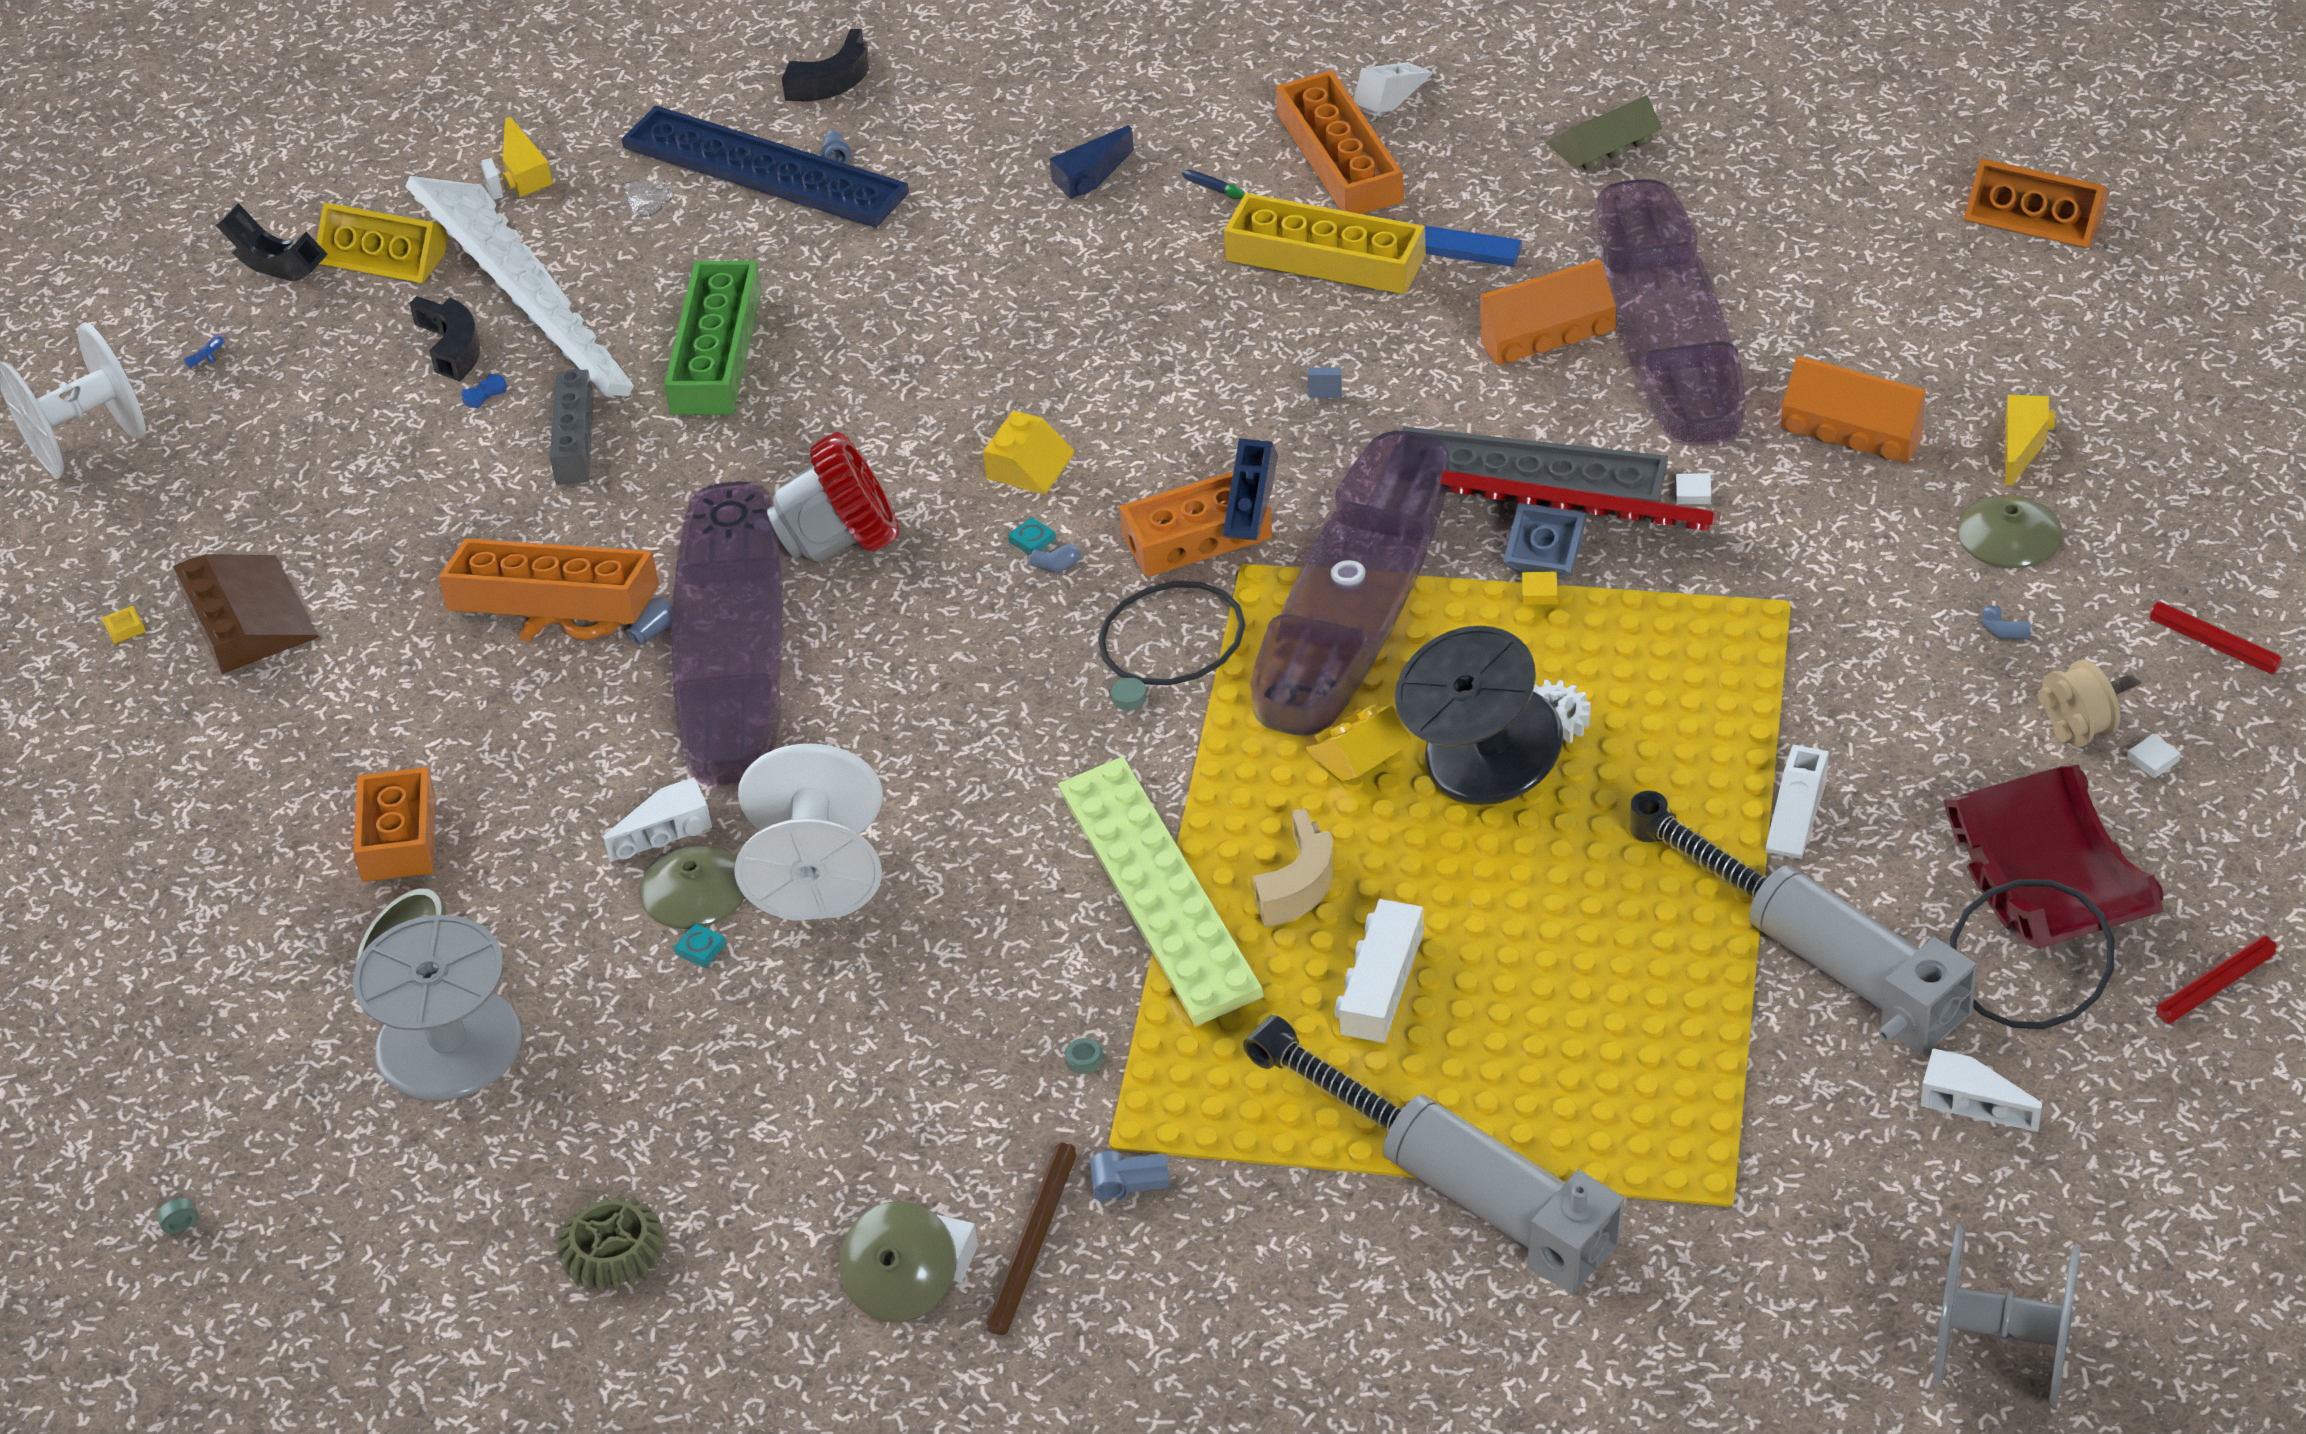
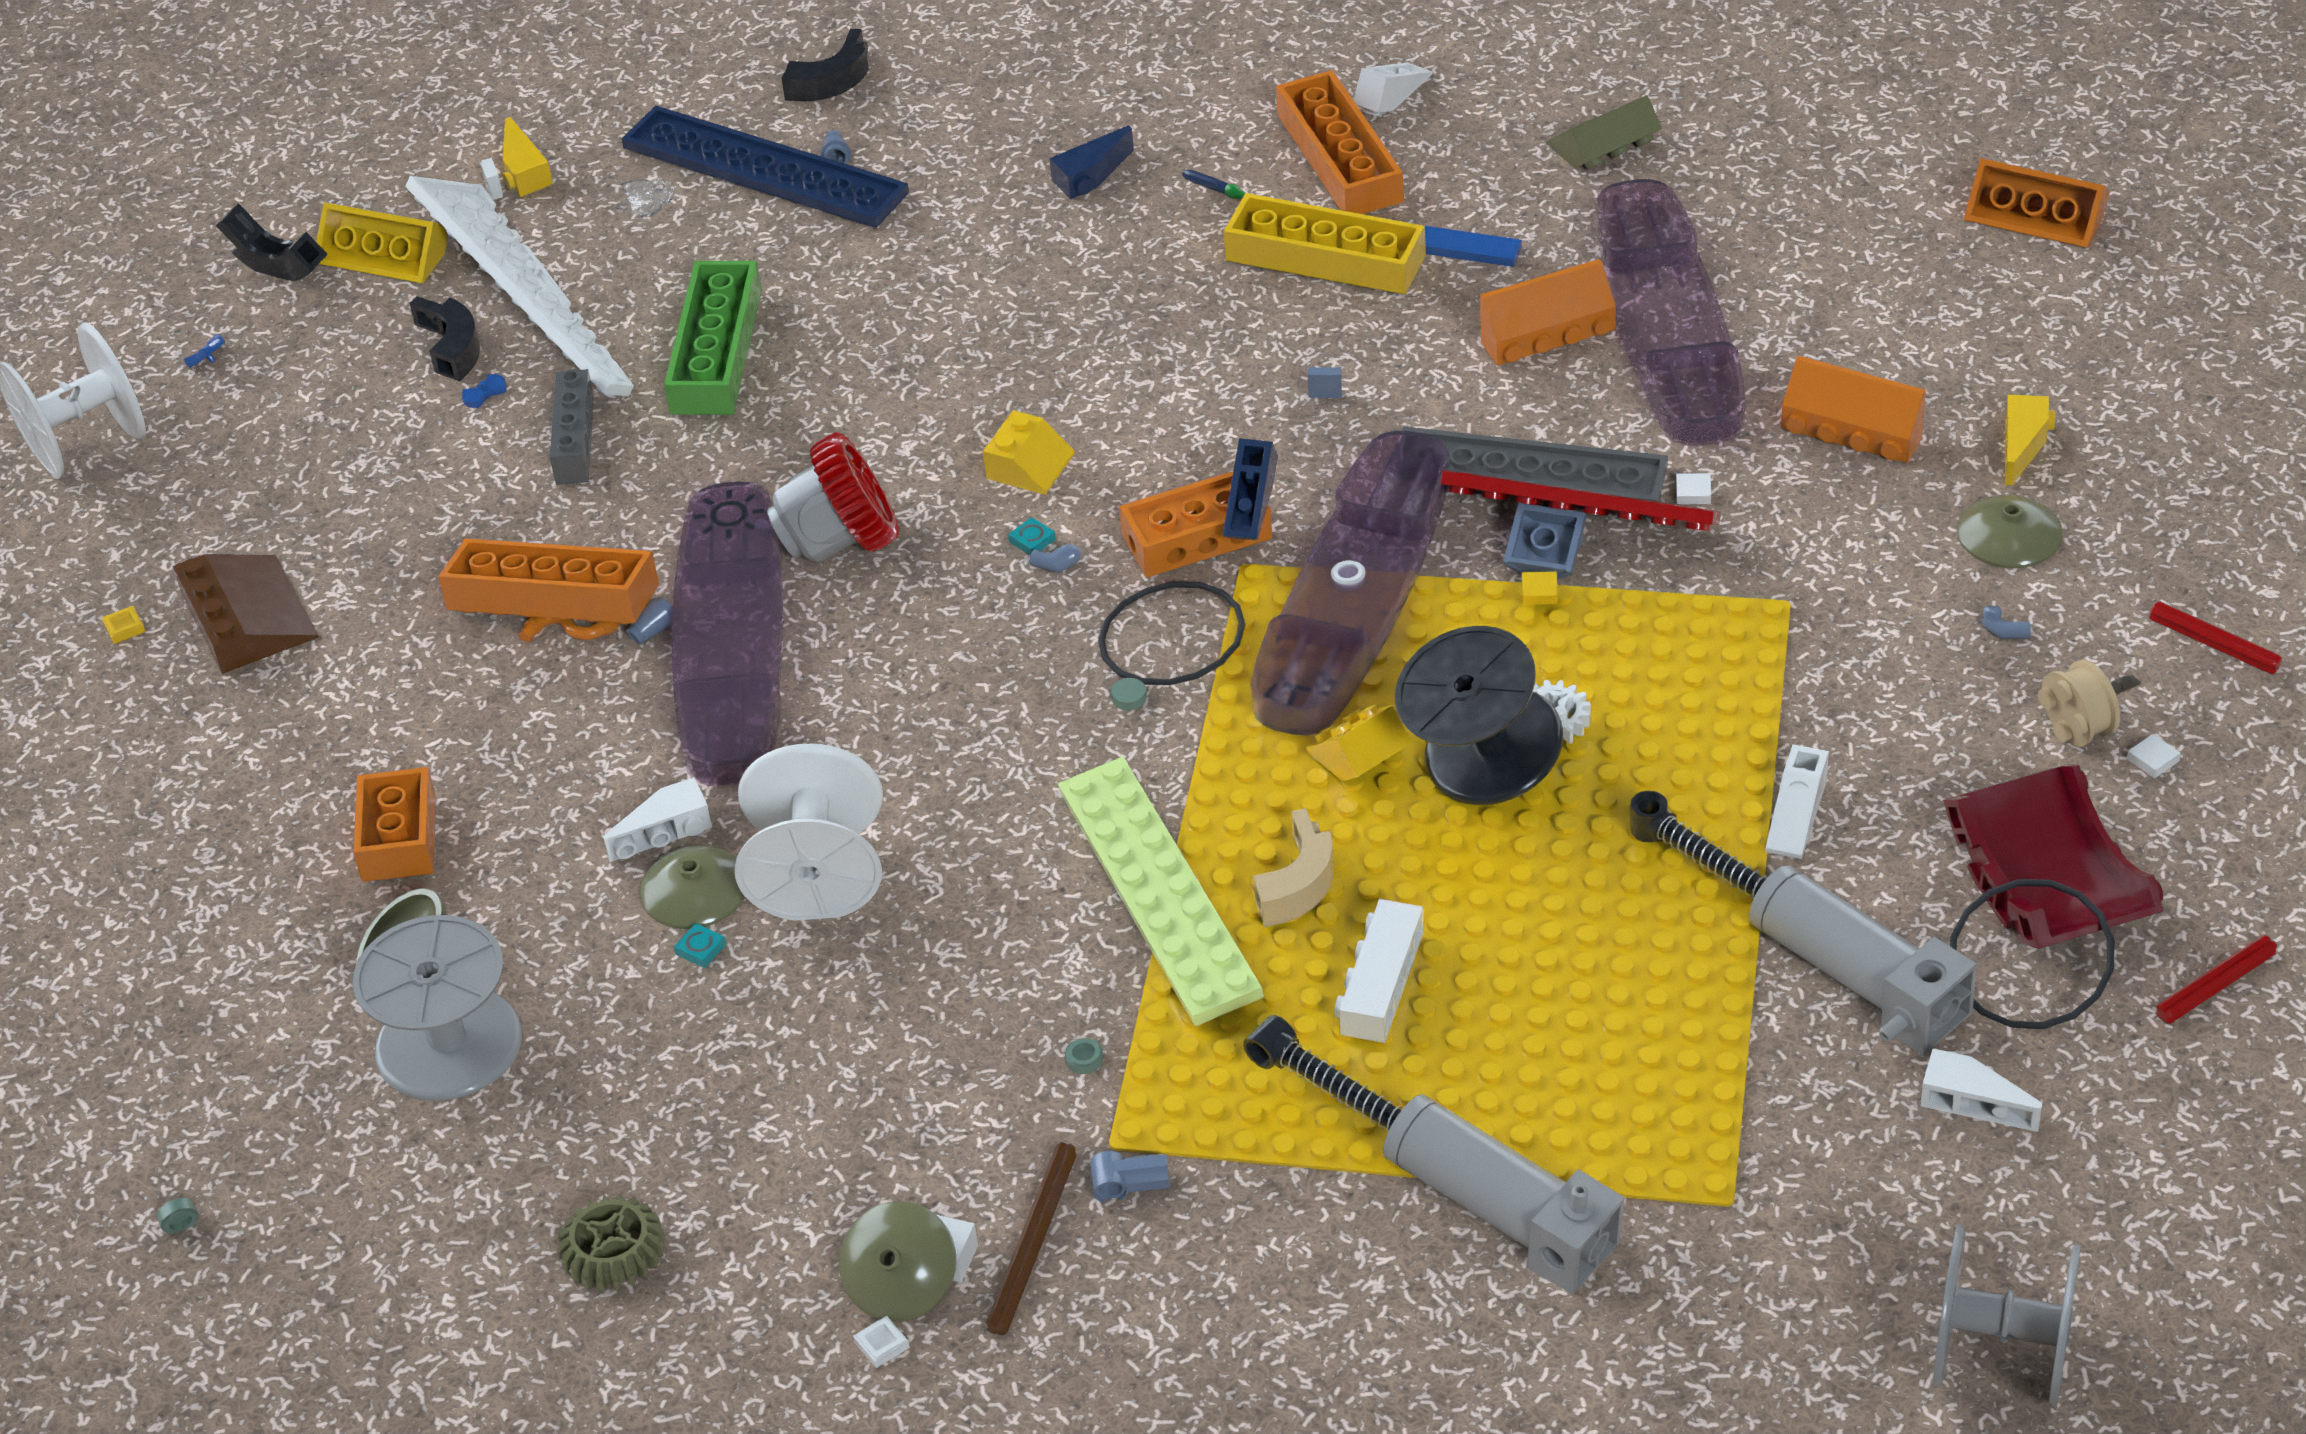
(881, 1341): none -> white tile

